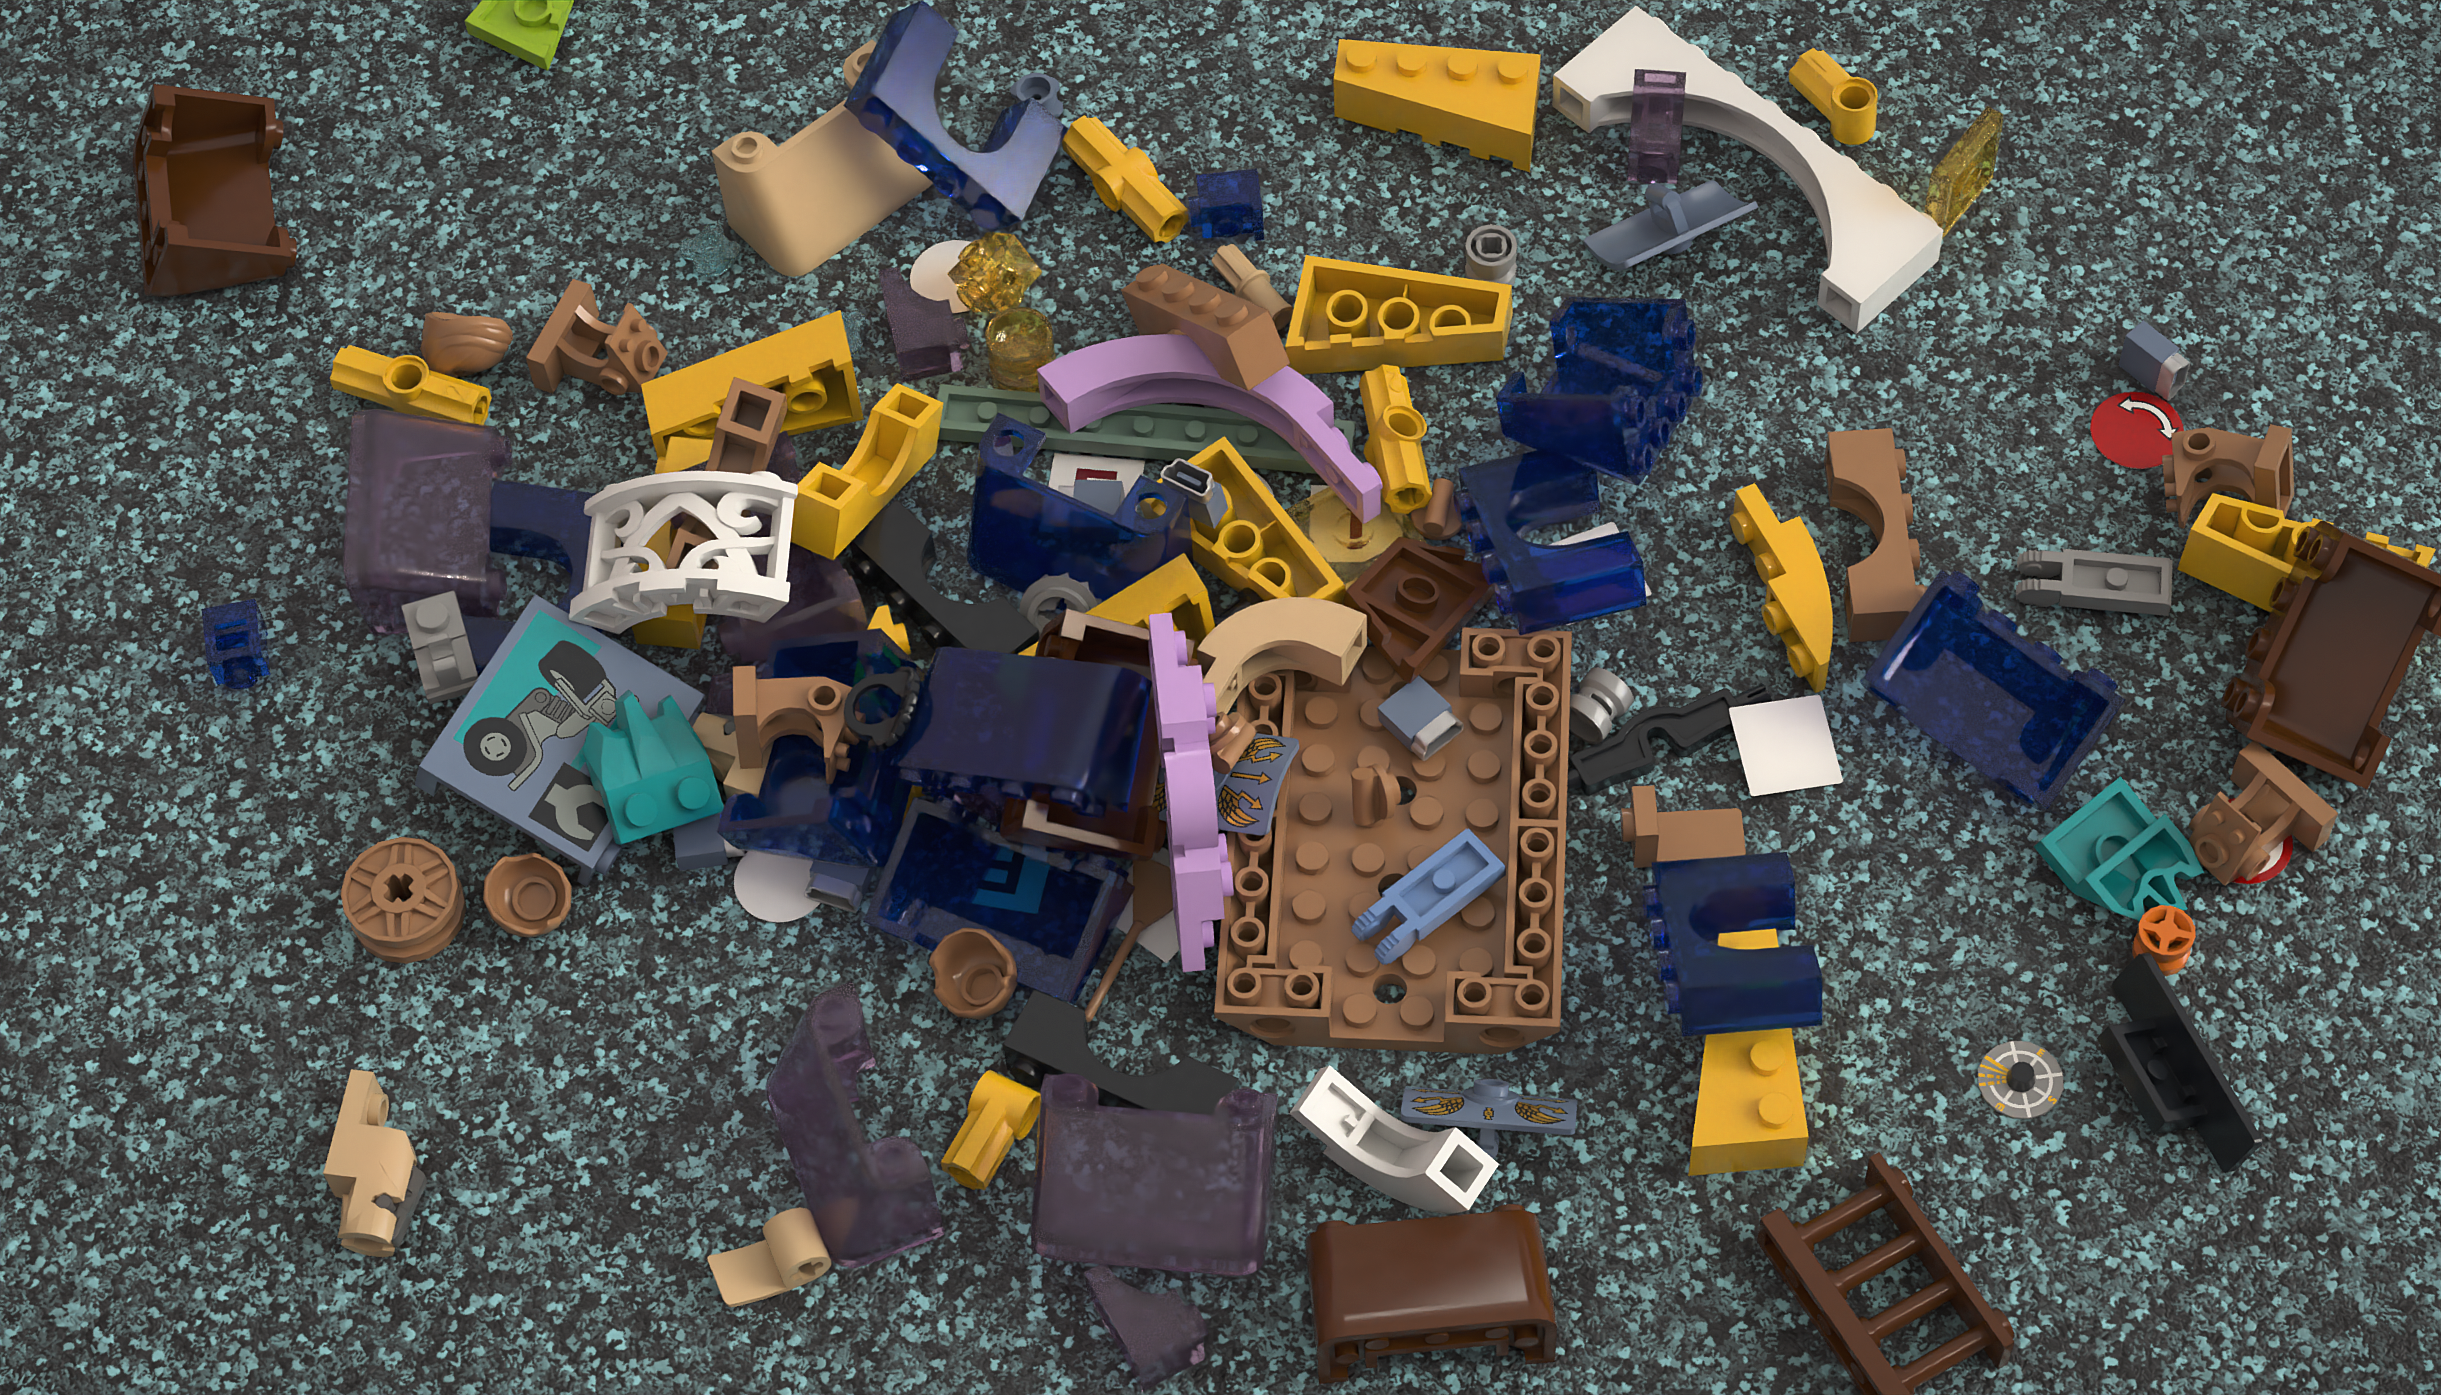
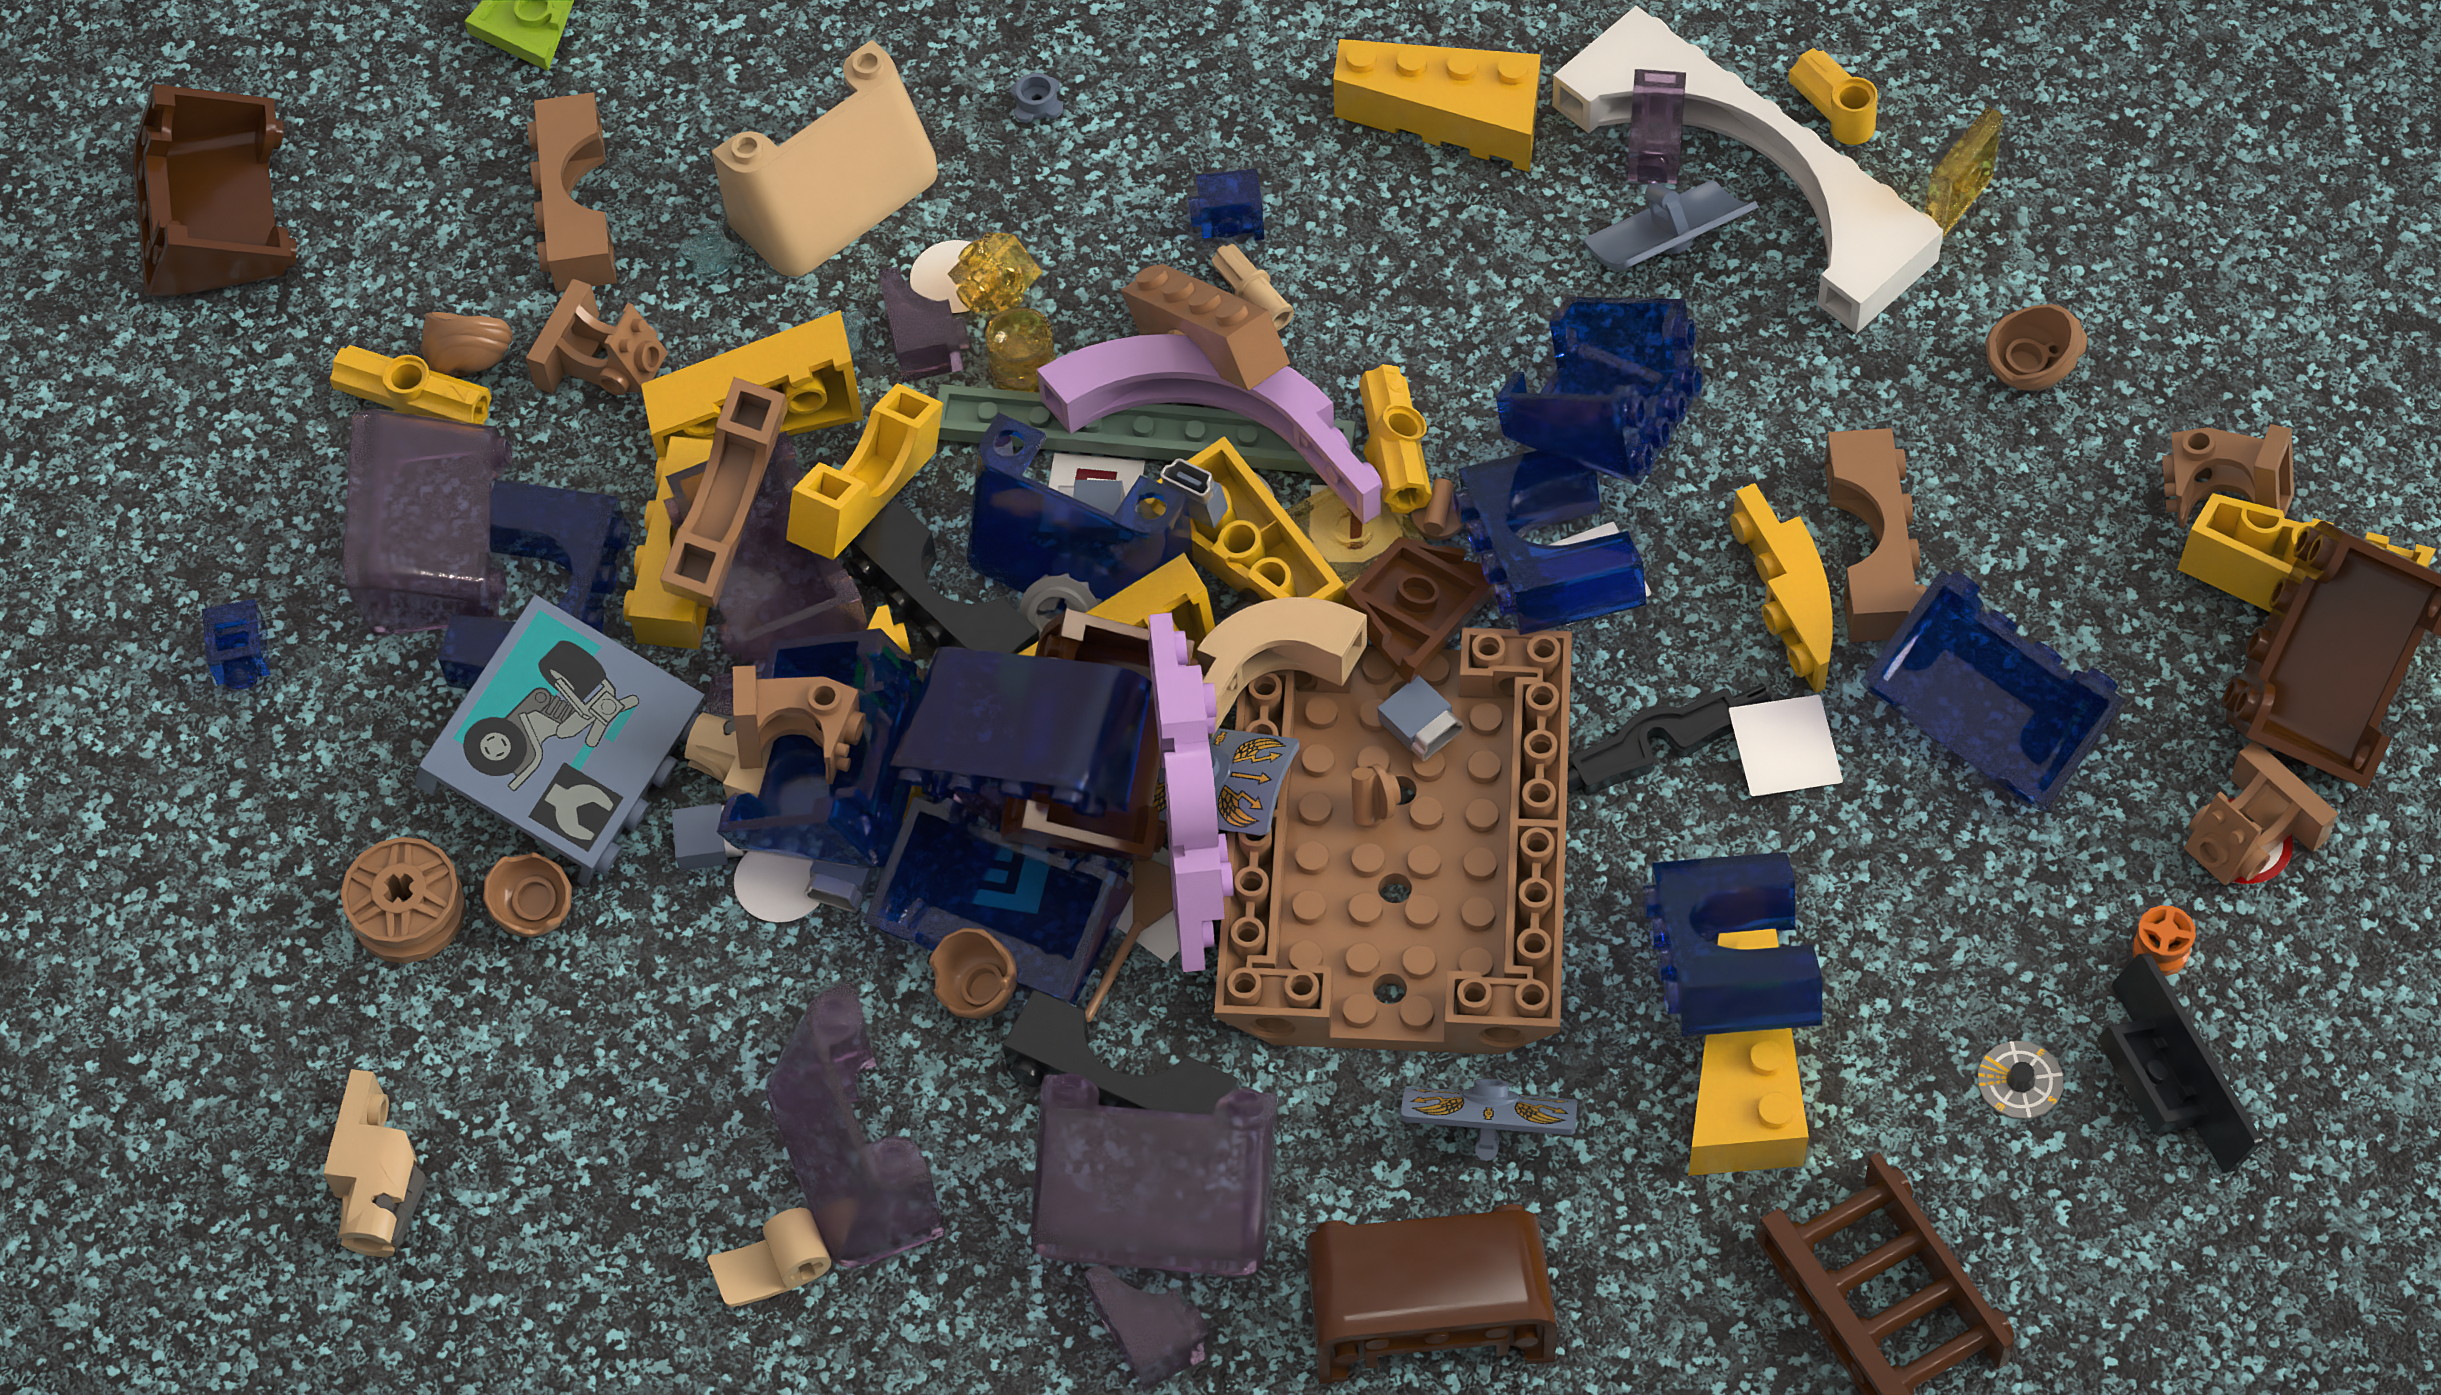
(441, 646): light grey plate -> none
(568, 147): none -> medium nougat arch
(622, 595): white fence -> none
(650, 770): teal plate -> none
(881, 736): black piece -> none
(898, 105): clear blue arch -> none
(996, 1117): yellow piece -> none
(1125, 179): yellow piece -> none
(1229, 741): medium nougat plate -> none
(1379, 315): yellow wedge -> none
(1409, 1164): white arch -> none
(1430, 894): medium blue hinge -> none
(1491, 255): light grey wheel -> none
(1597, 703): light grey wheel -> none
(1678, 833): medium nougat bracket -> none
(2035, 347): none -> medium nougat hair
(2096, 581): light grey hinge -> none
(2120, 854): teal plate -> none
(2135, 429): red sticker -> none
(2154, 361): sand blue piece -> none

